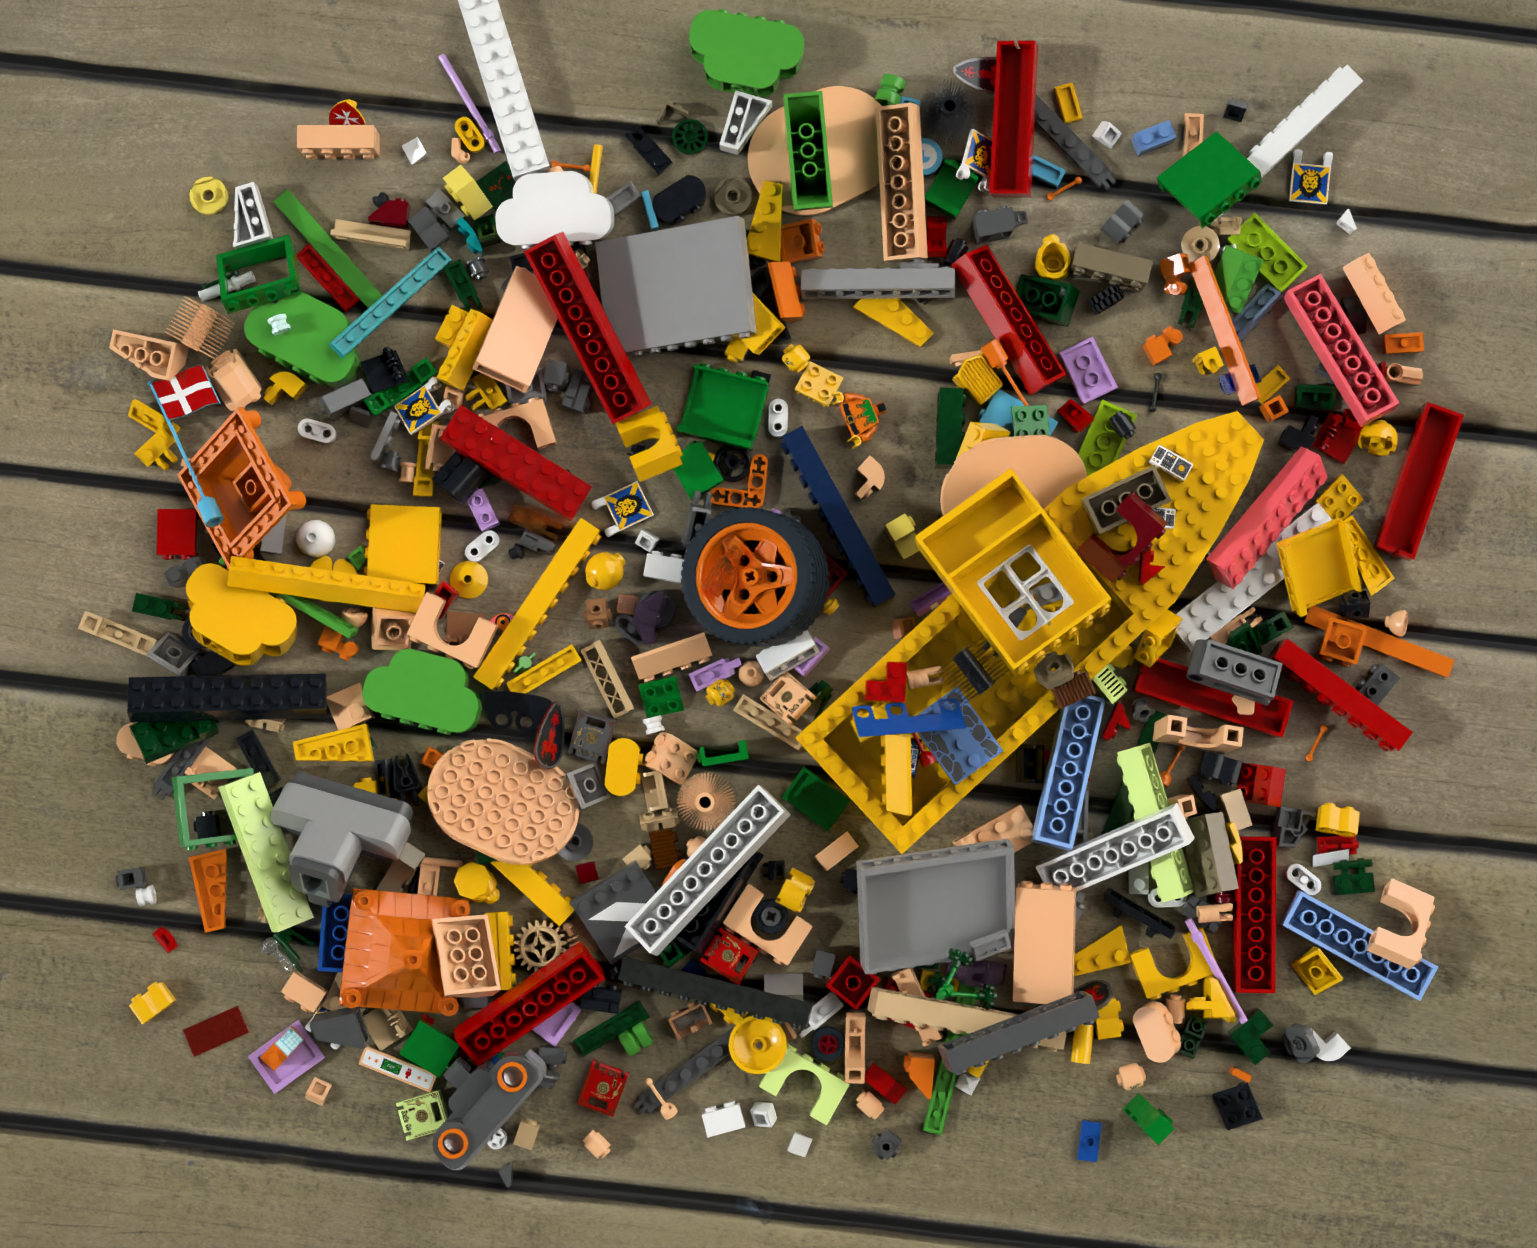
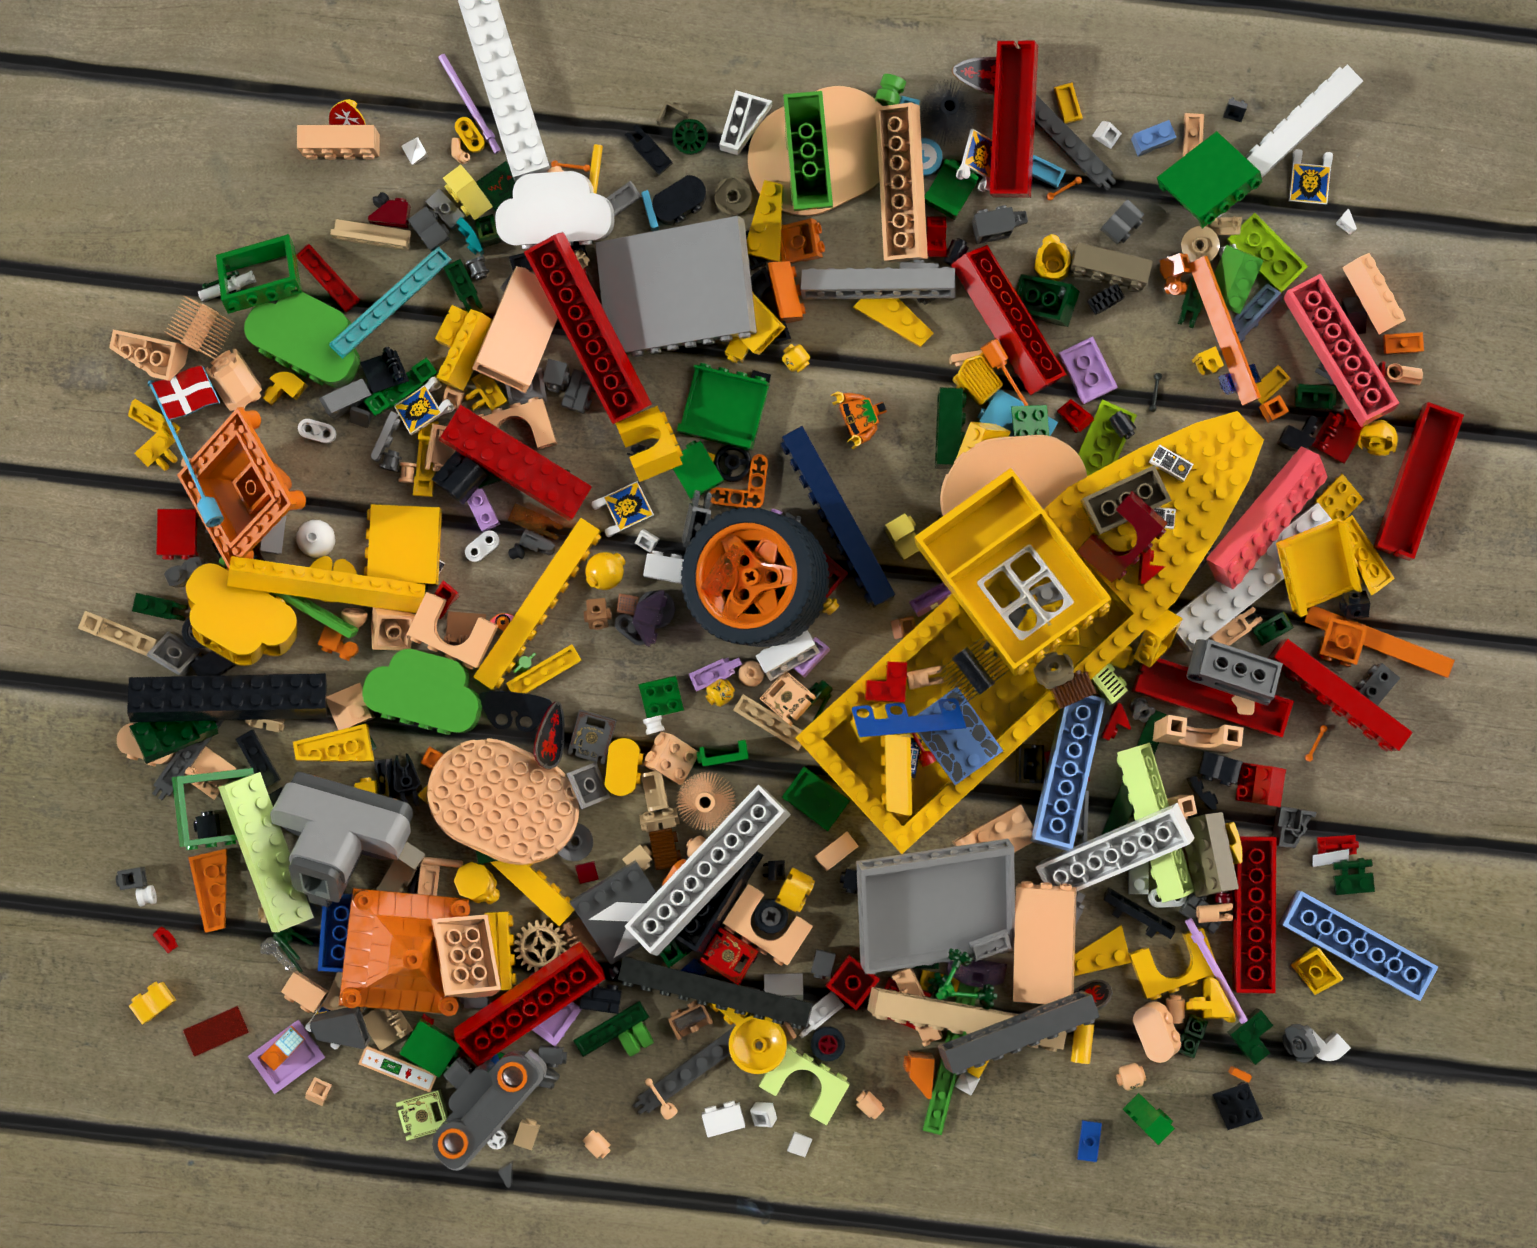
(218, 201): light yellow tile -> none
(250, 217): white wedge -> none
(279, 324): light aqua wheel -> none
(328, 248): bright green tile -> none
(358, 558): bright green tile -> none
(476, 586): yellow dish -> none
(604, 1085): red container -> none
(611, 671): tan fence -> none
(672, 656): light nougat slope -> none
(745, 51): bright green brick -> none
(778, 417): white plate -> none
(818, 384): yellow hinge -> none
(855, 1047): light nougat arch -> none
(873, 474): light nougat brick -> none
(884, 1083): red slope -> none
(886, 1137): dark grey brick -> none
(1108, 1023): yellow brick -> none
(1157, 347): orange brick -> none
(1165, 775): orange hinge -> none
(1234, 808): tan hinge -> none
(1244, 639): dark green plate -> none
(1302, 879): white plate -> none
(1337, 820): yellow brick -> none
(1397, 622): light nougat brick -> none
(1417, 908): light nougat arch -> none

